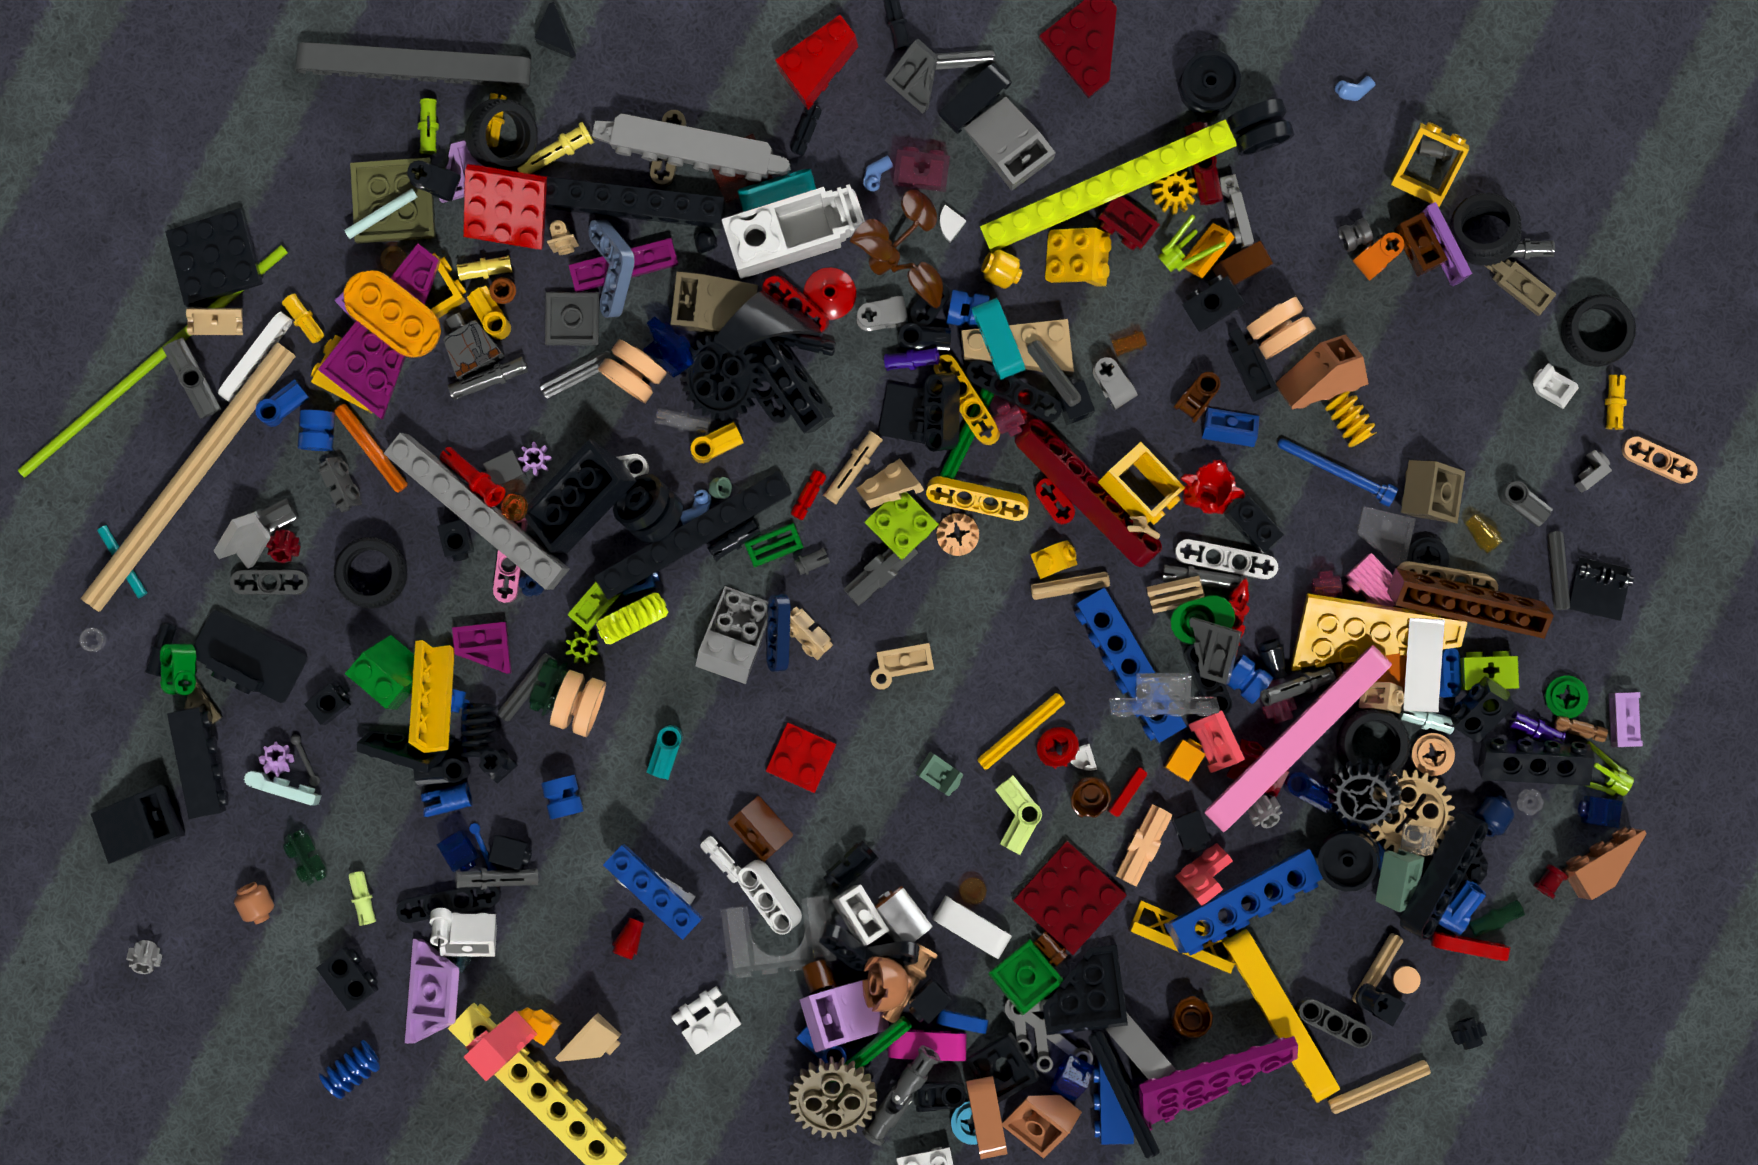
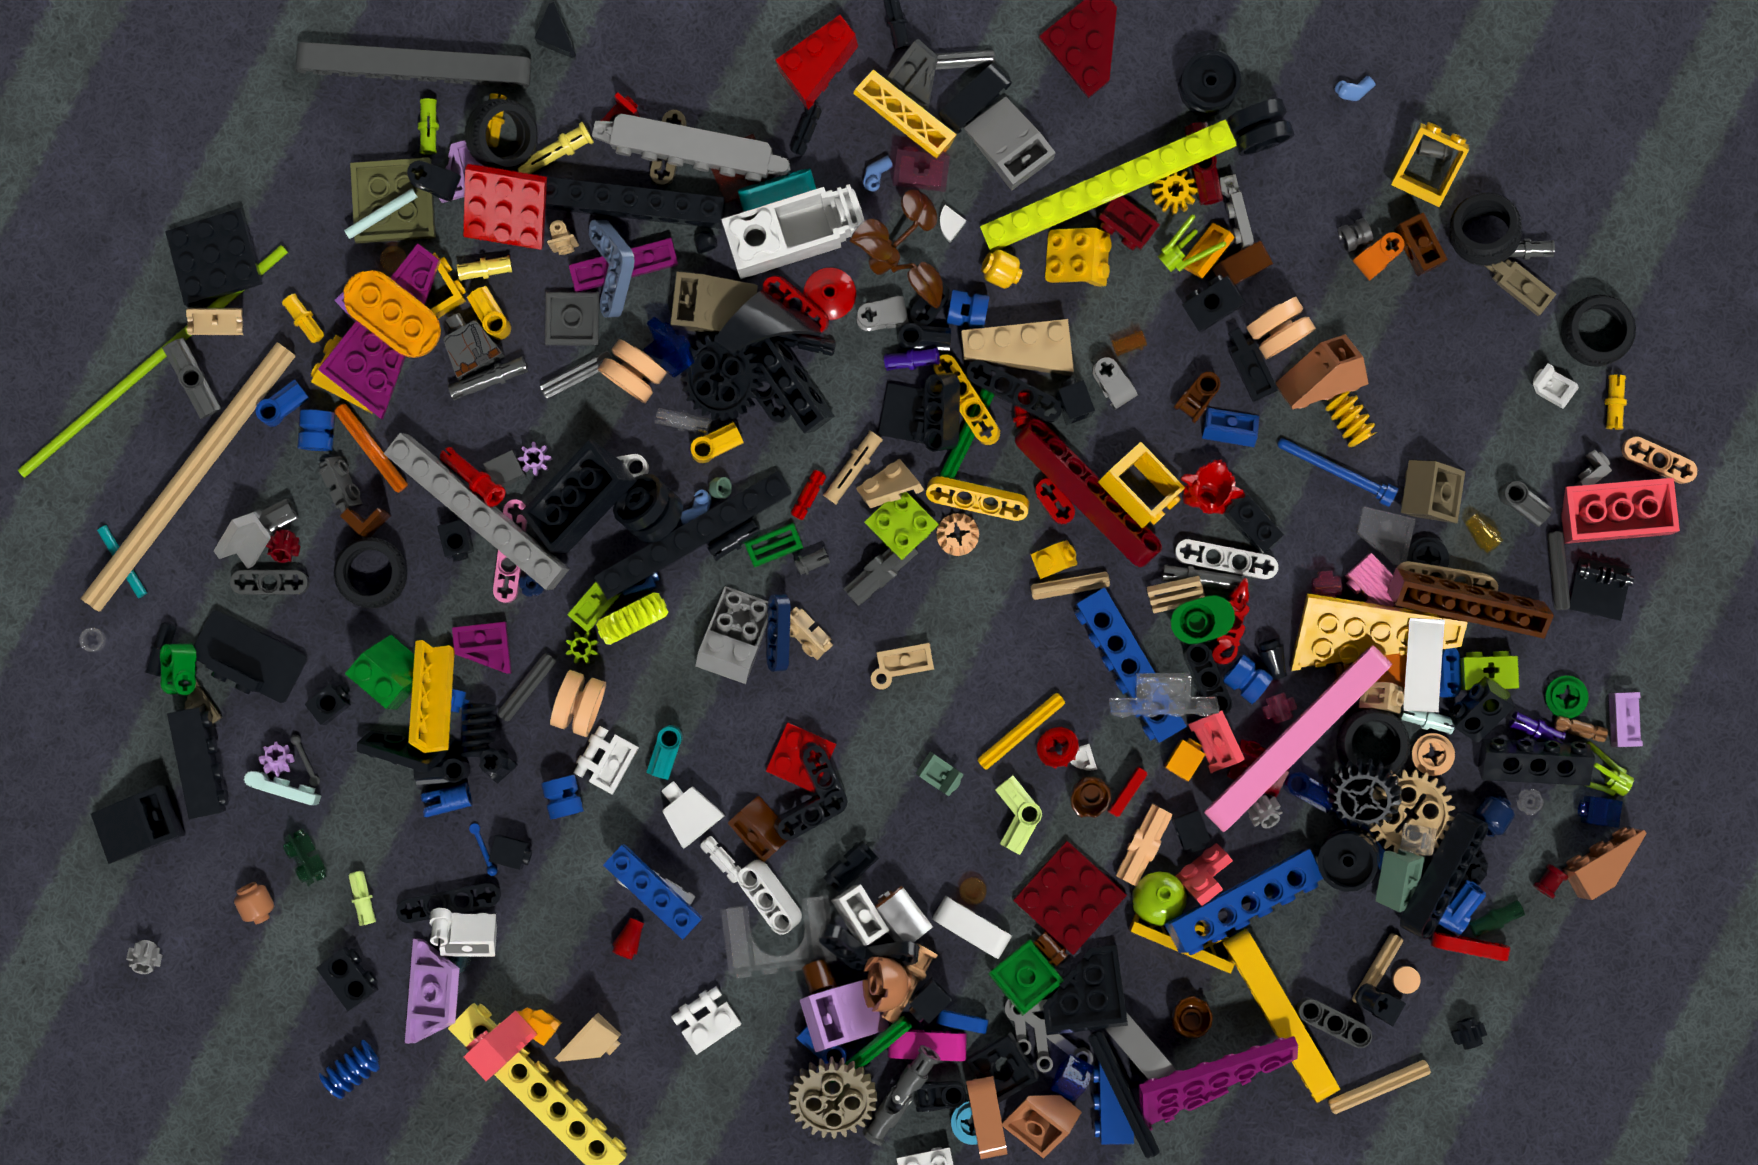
(254, 356): white beam -> none
(365, 527): none -> reddish brown panel
(458, 852): clear blue brick -> none
(496, 878): dark grey pin -> none
(500, 285): dark orange cone -> none
(514, 507): clear orange tile -> none
(545, 696): clear green hinge -> none
(613, 763): none -> white plate
(623, 106): none -> red bracket
(689, 813): none -> white torso
(823, 792): none -> black beam
(905, 114): none -> yellow fence
(998, 338): teal beam -> none
(1009, 419): clear pink gear -> none
(1054, 373): dark grey axle -> none
(1140, 525): tan hand -> none
(1159, 898): none -> lime cylinder
(1216, 649): dark grey wing -> none
(1306, 683): dark grey pin -> none
(1455, 267): medium lavender tile -> none
(1619, 510): none -> coral slope

